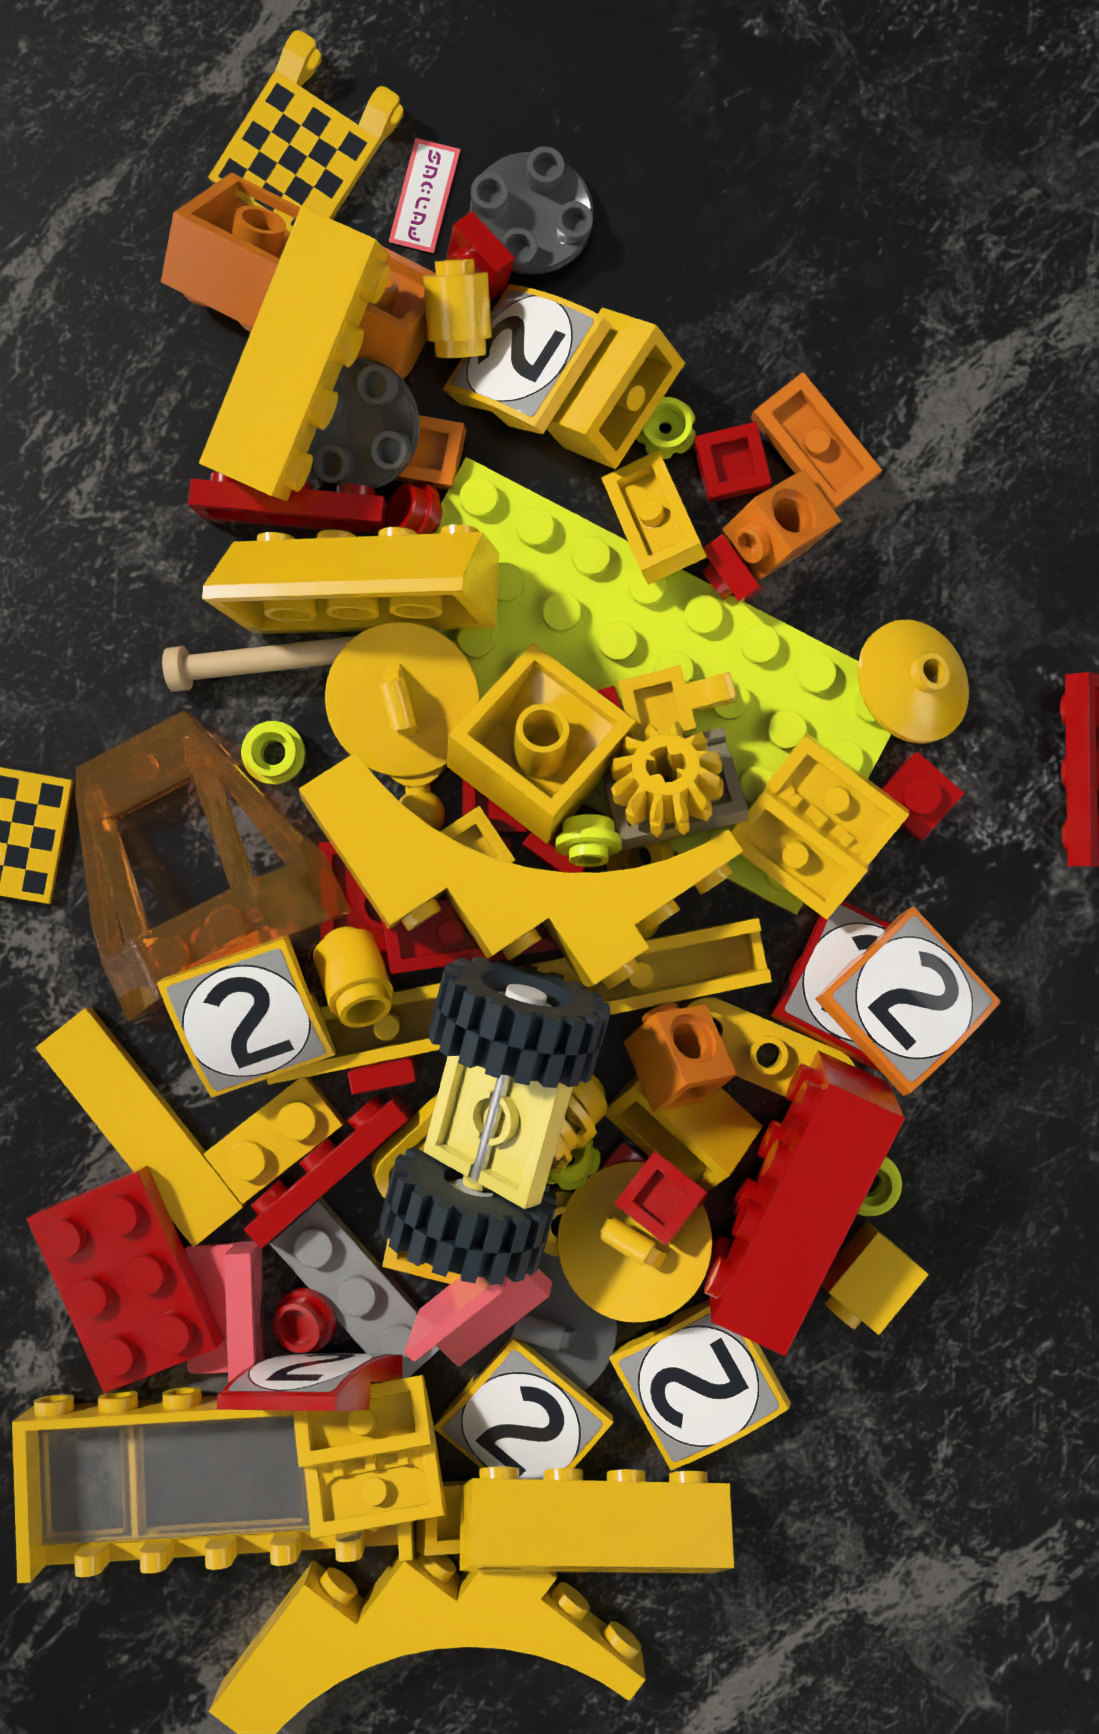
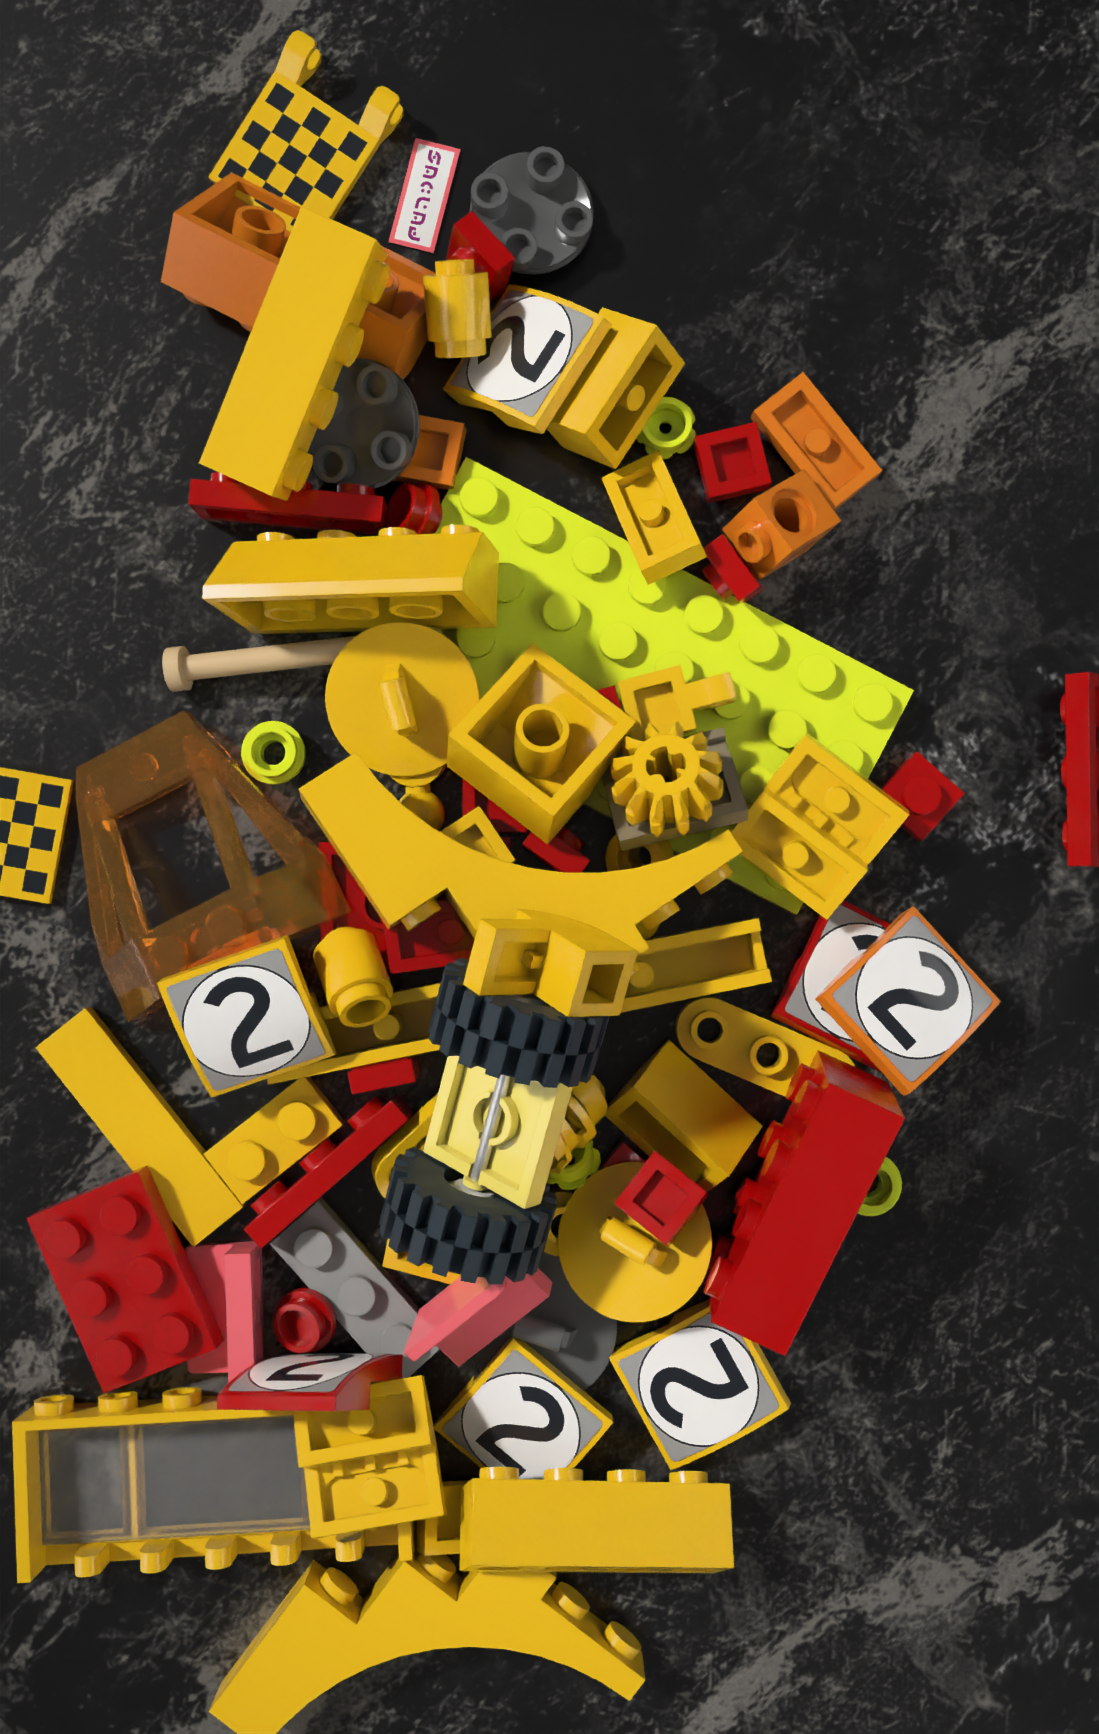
(555, 959): none -> yellow brick
(588, 840): neon yellow plate -> none
(679, 1056): orange brick -> none
(871, 1280): yellow brick -> none
(913, 681): yellow dish -> none

